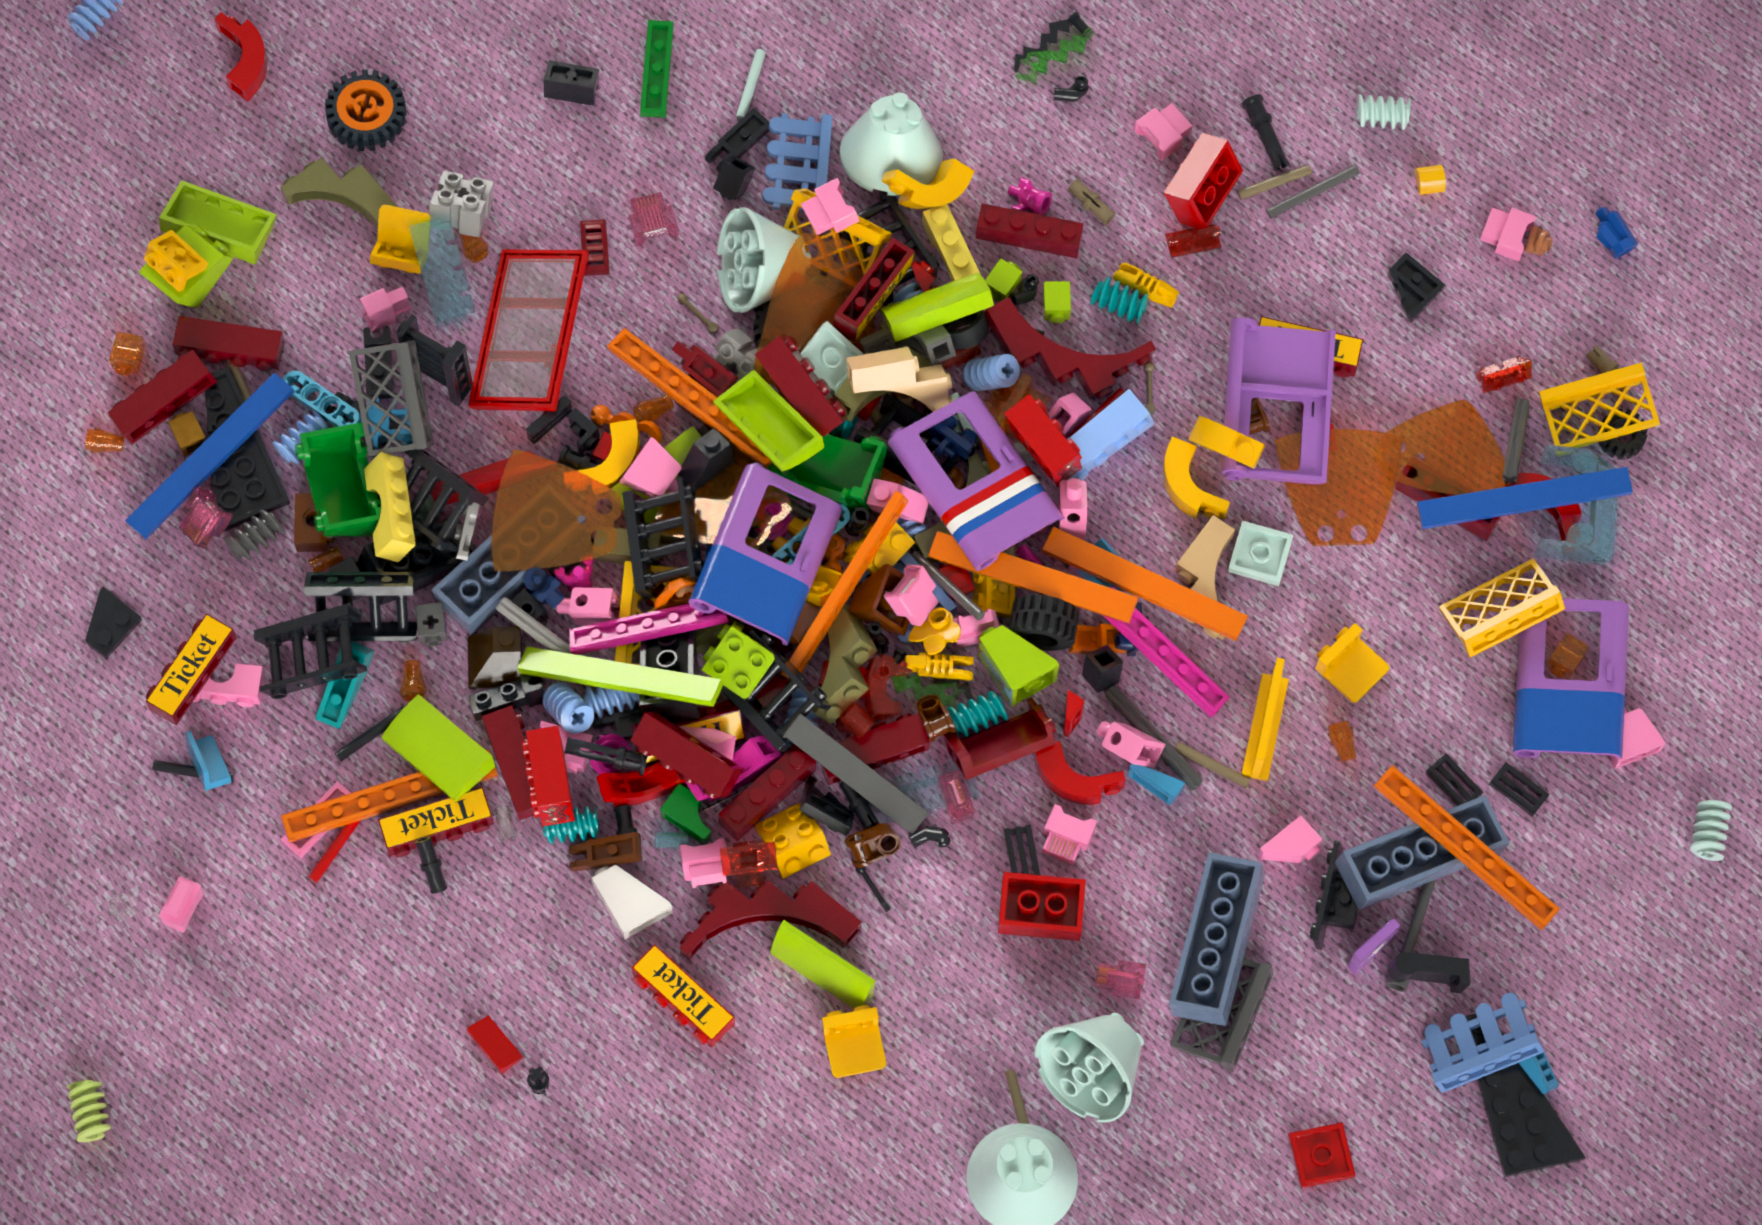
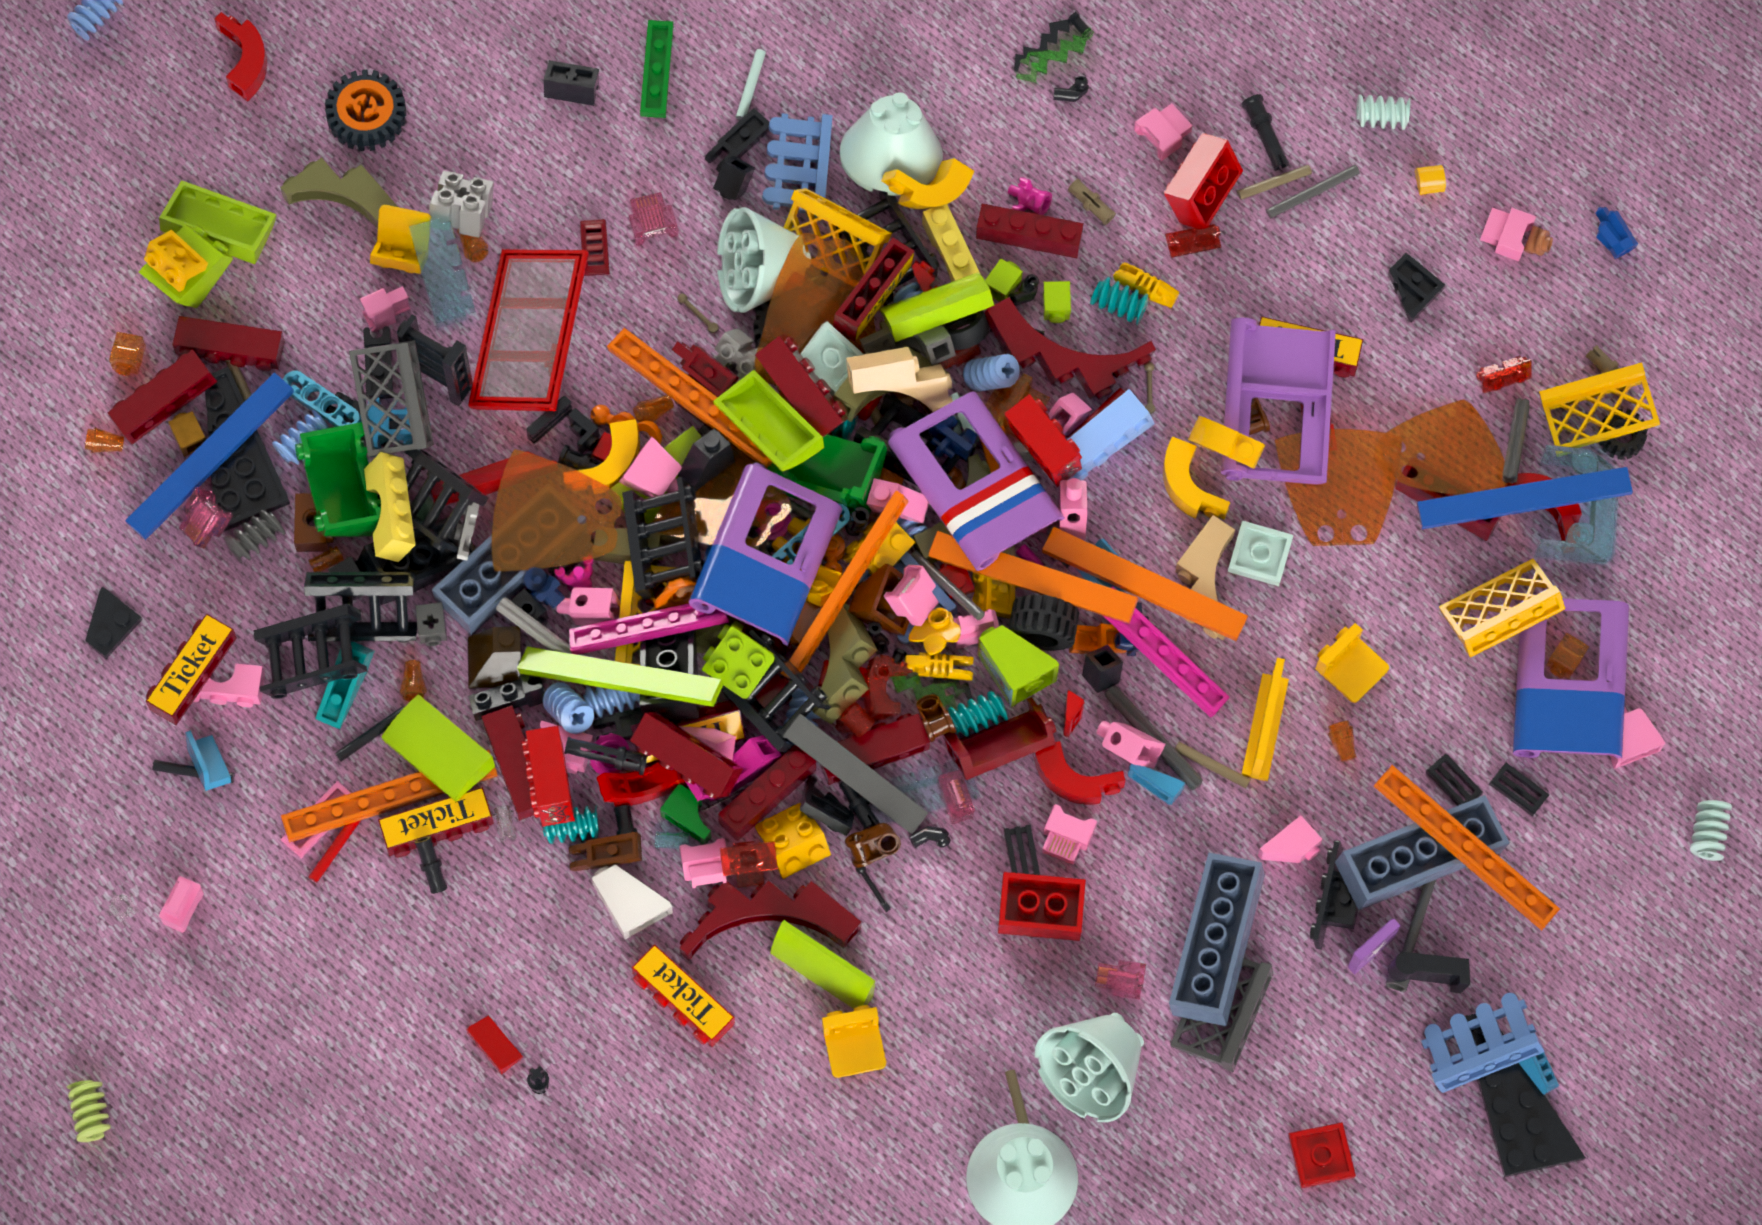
(829, 209): bright pink piece -> none

